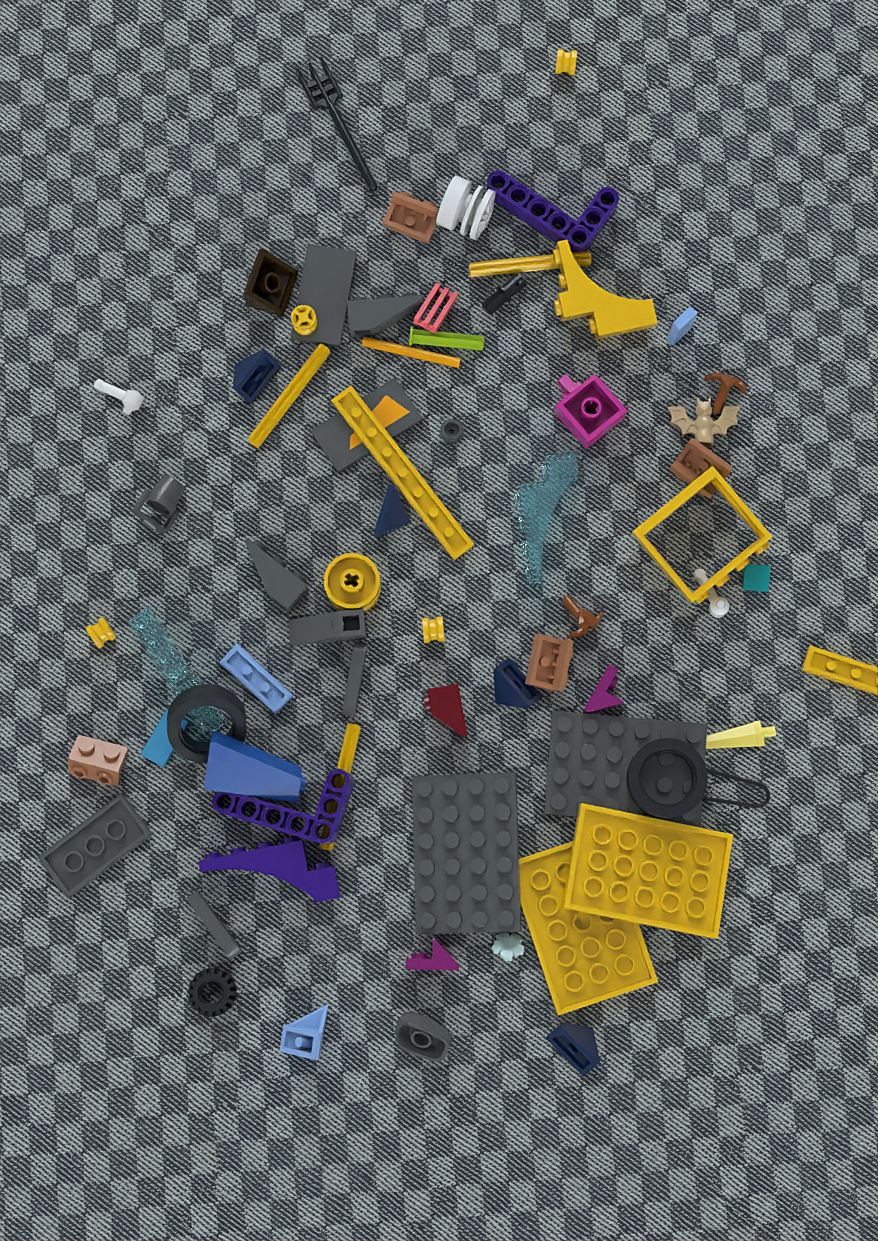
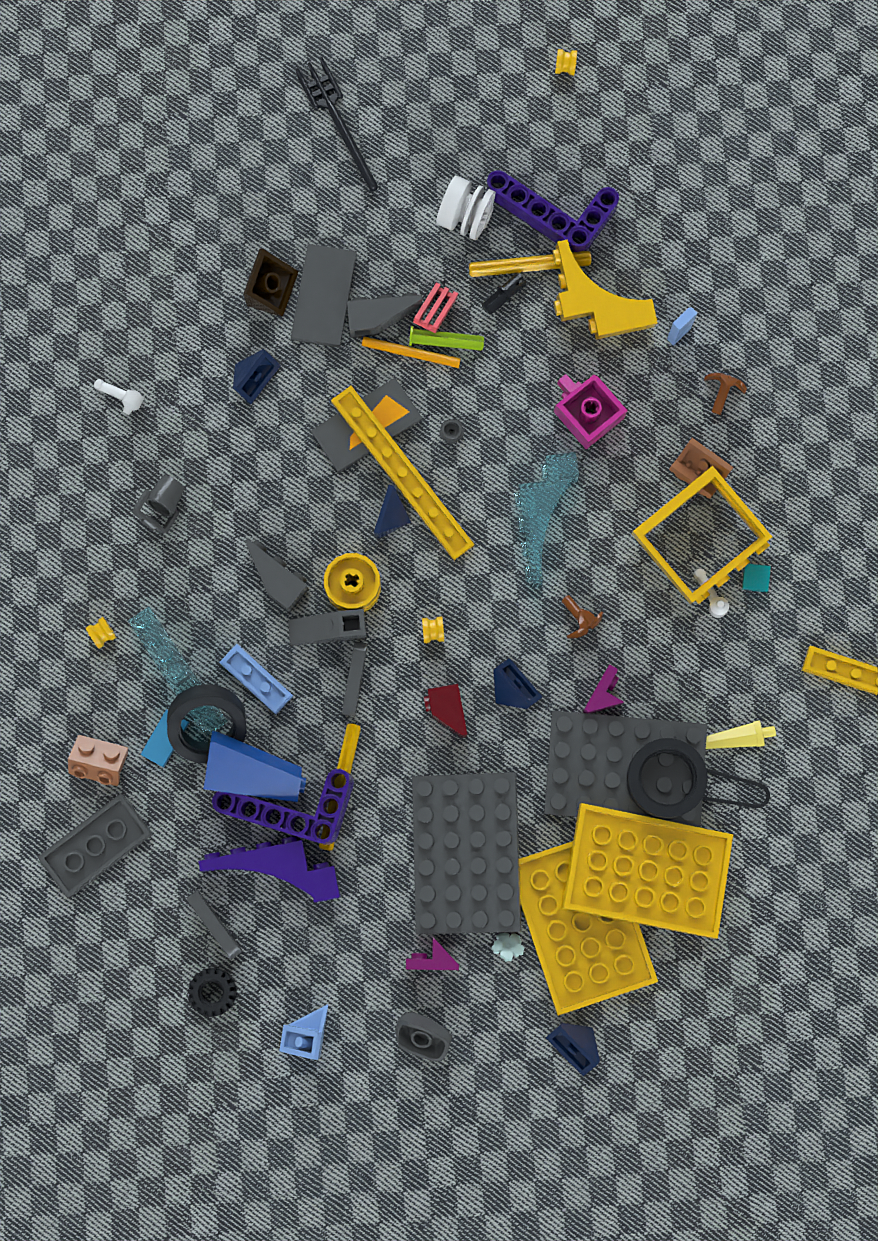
(289, 395): yellow axle -> none
(301, 315): yellow wheel -> none
(411, 217): nougat bracket -> none
(549, 663): nougat bracket -> none
(703, 426): tan animal -> none

